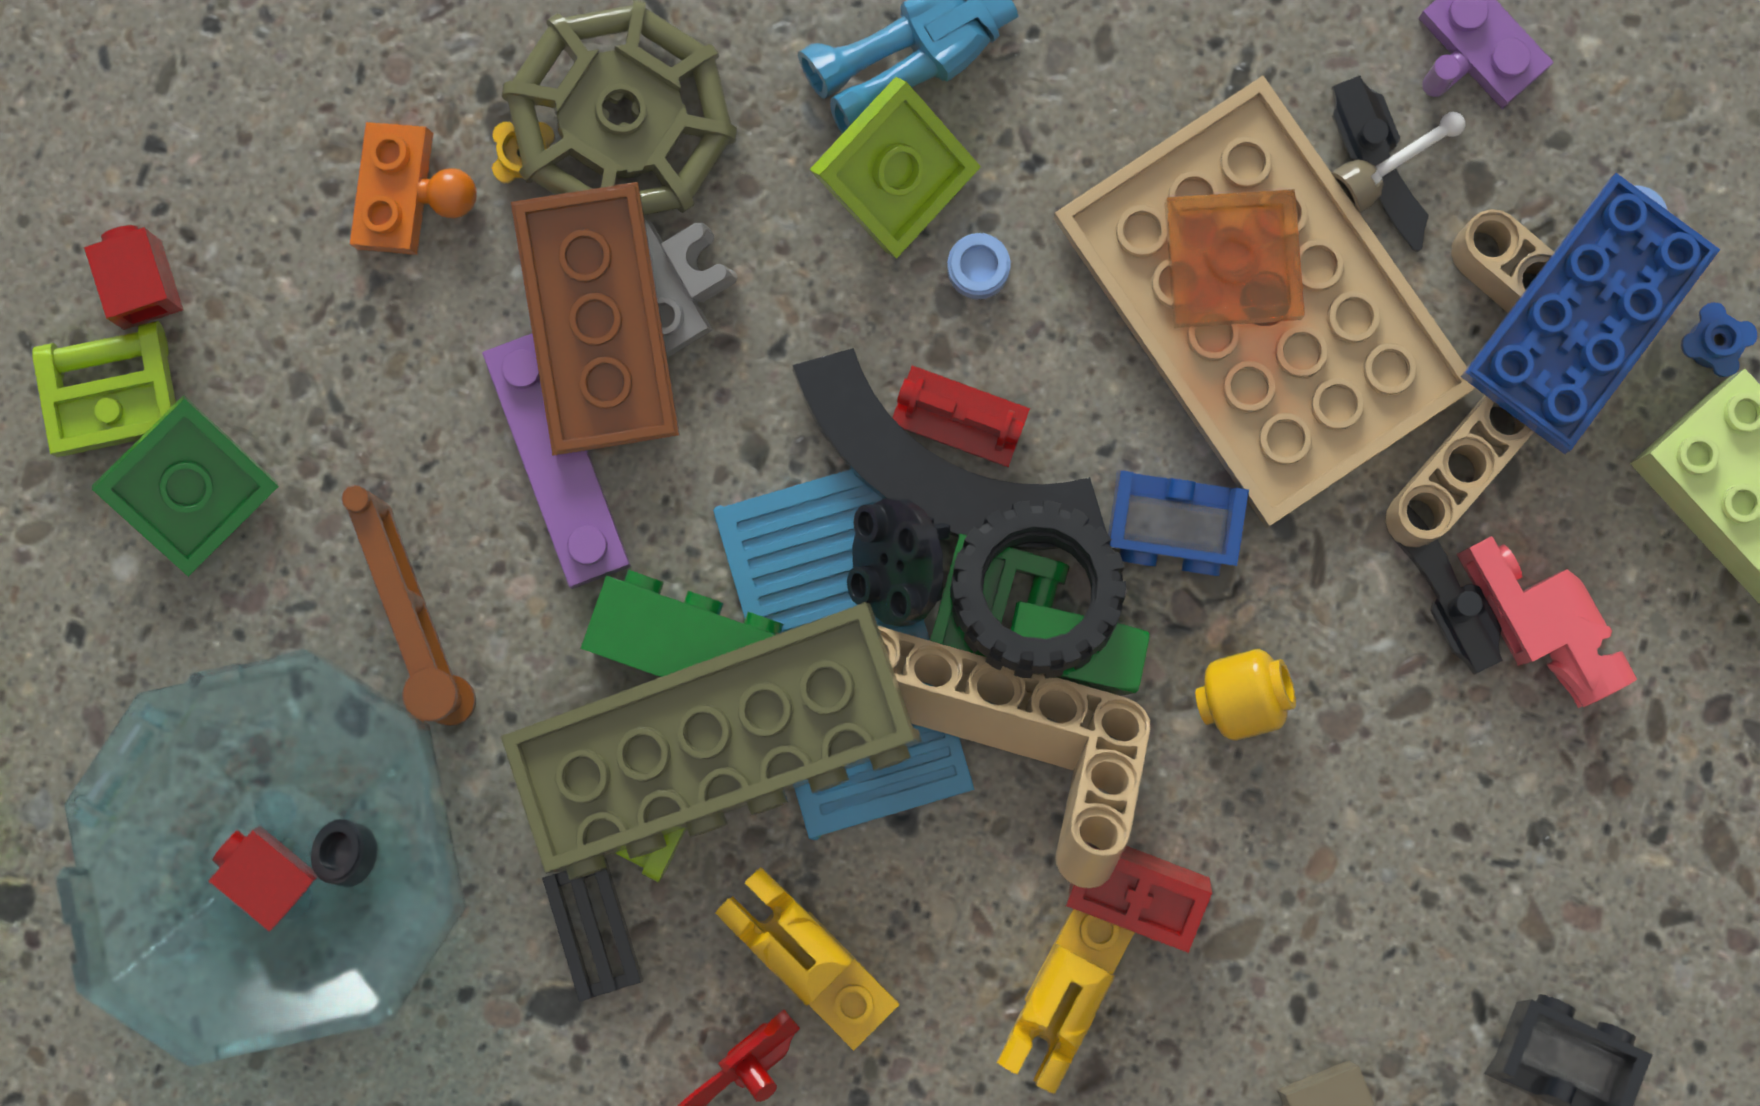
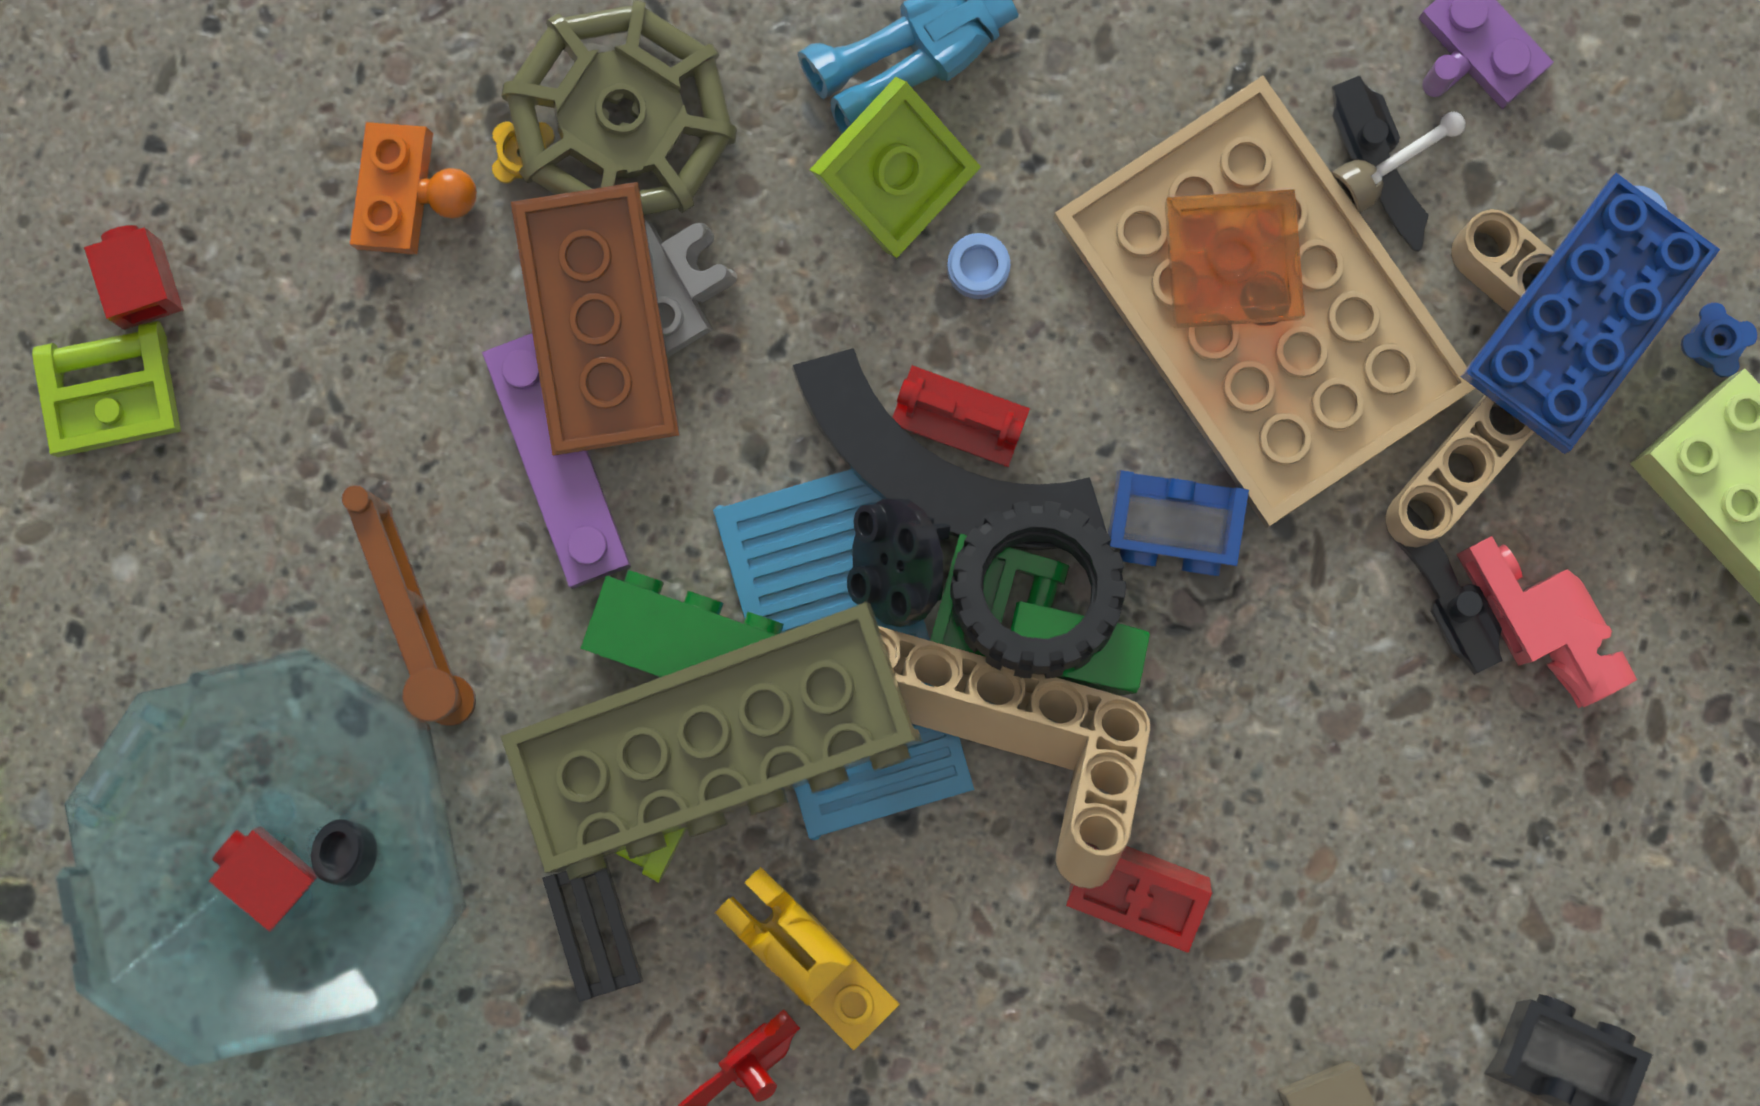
(185, 486): green plate -> none
(1066, 996): yellow plate -> none
(1246, 694): yellow head -> none

